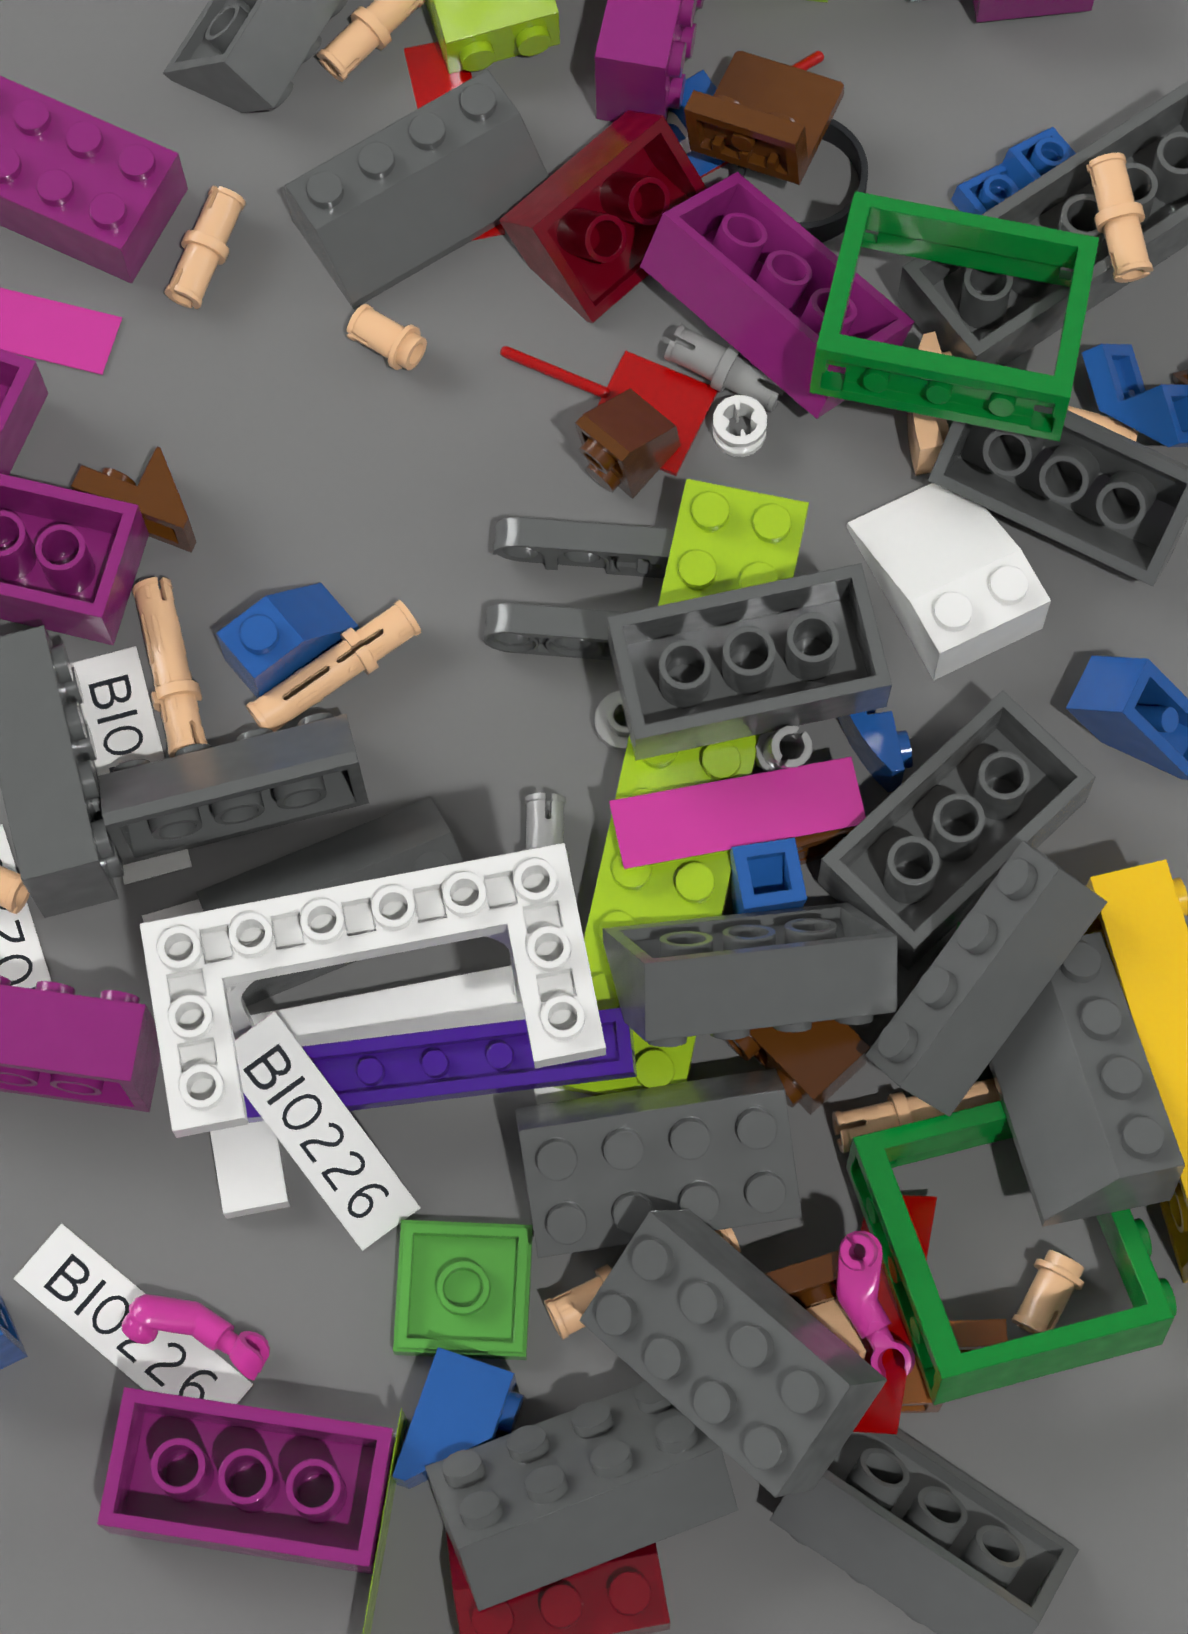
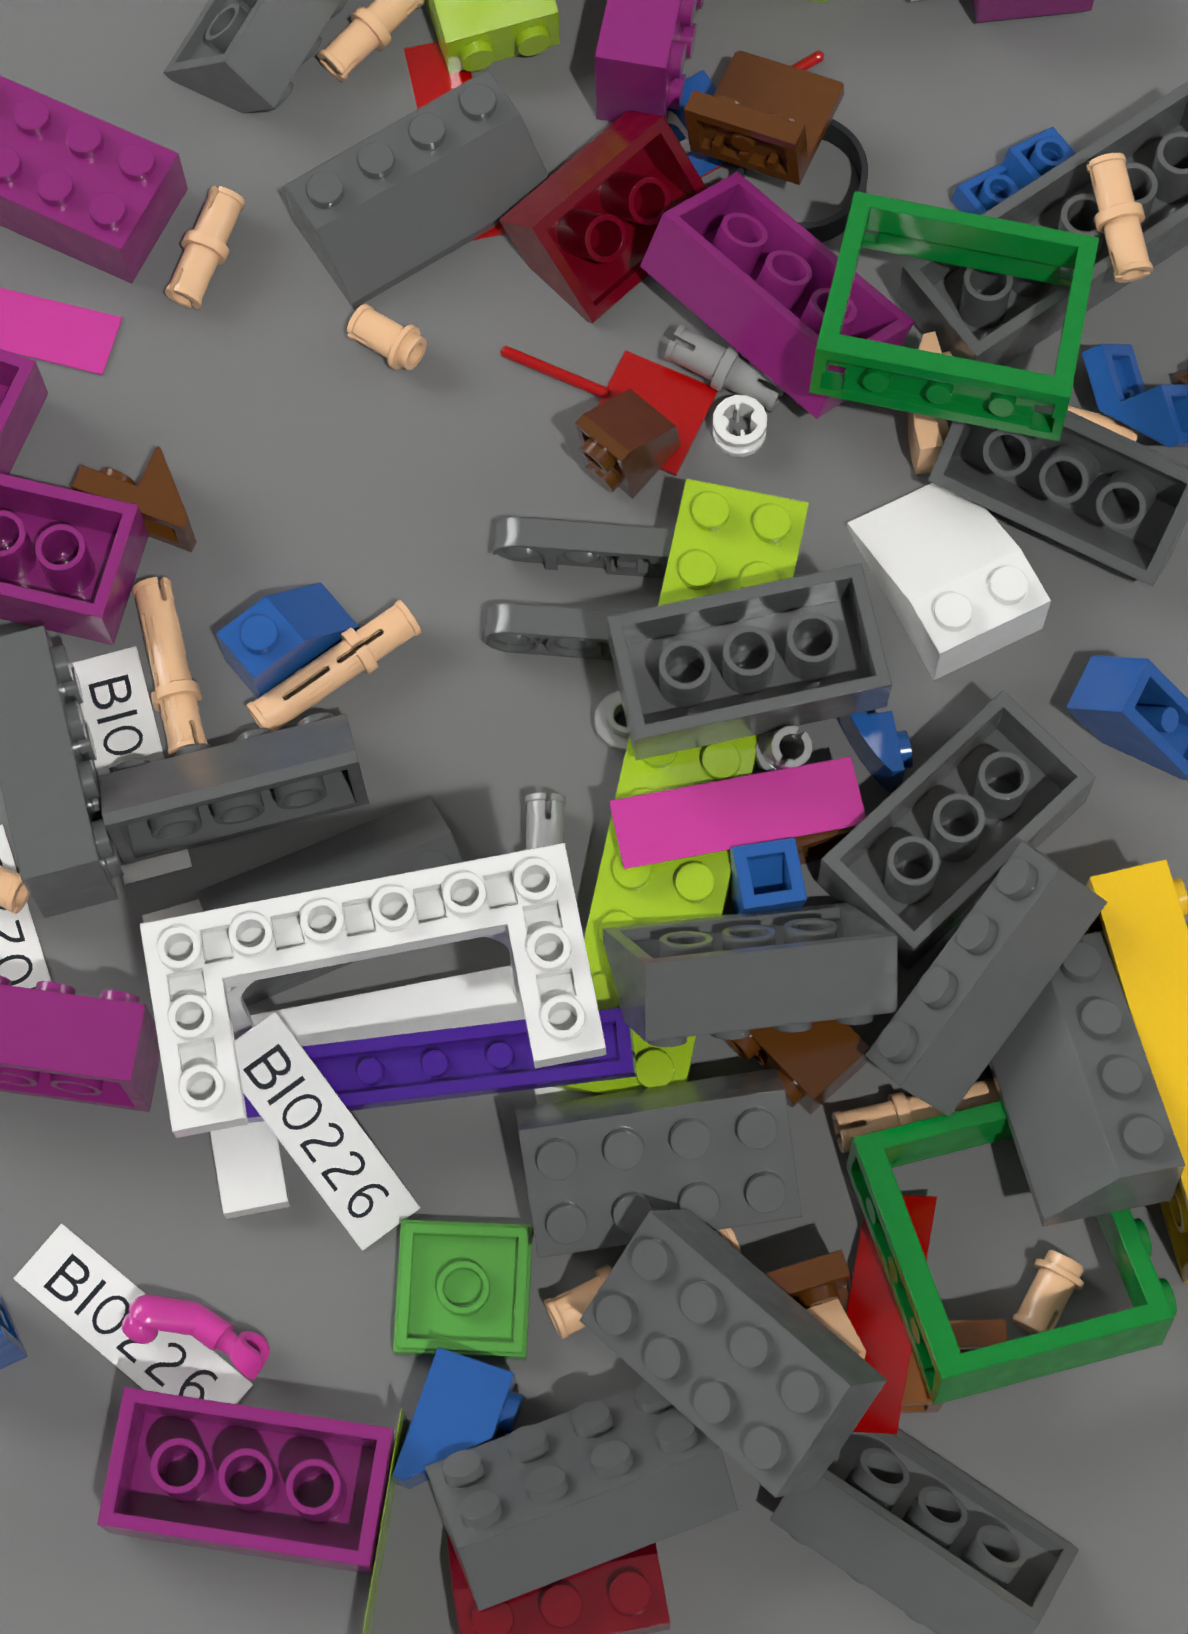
(858, 1294): dark pink arm -> none

